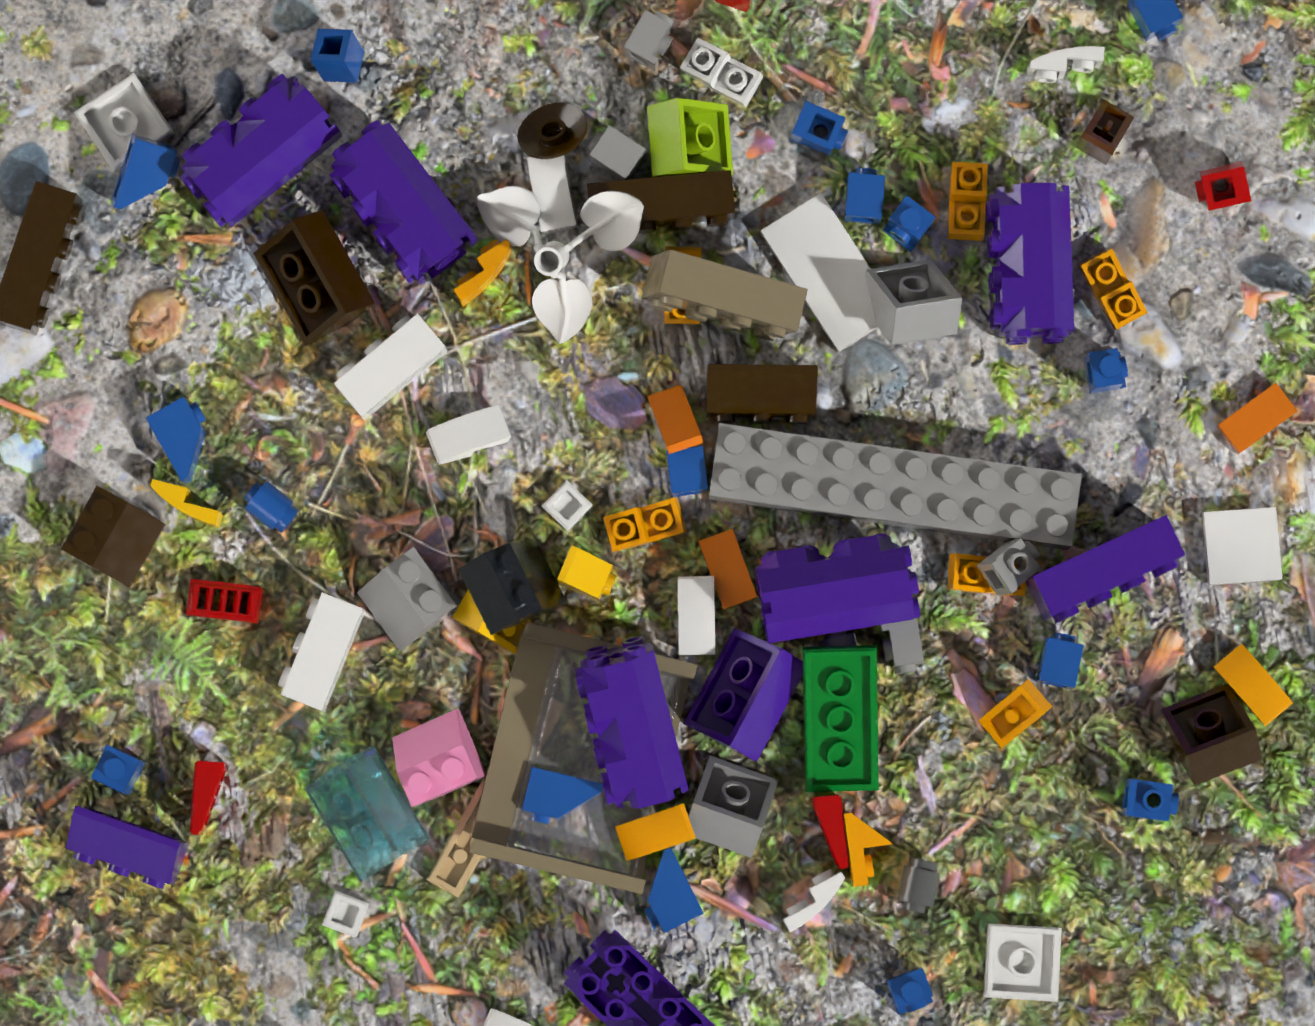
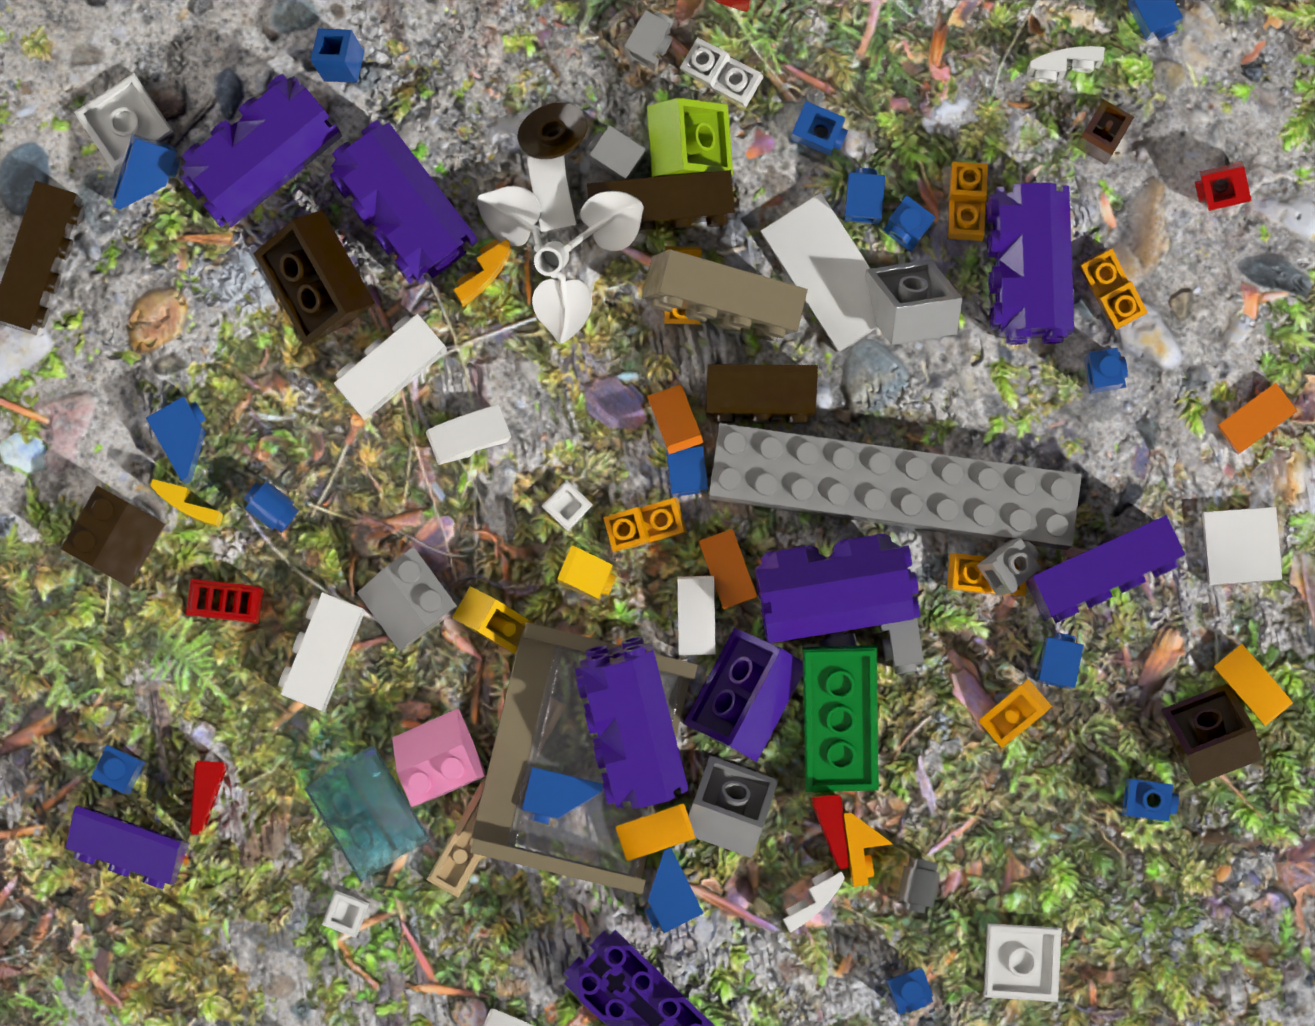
(512, 585): black slope -> none

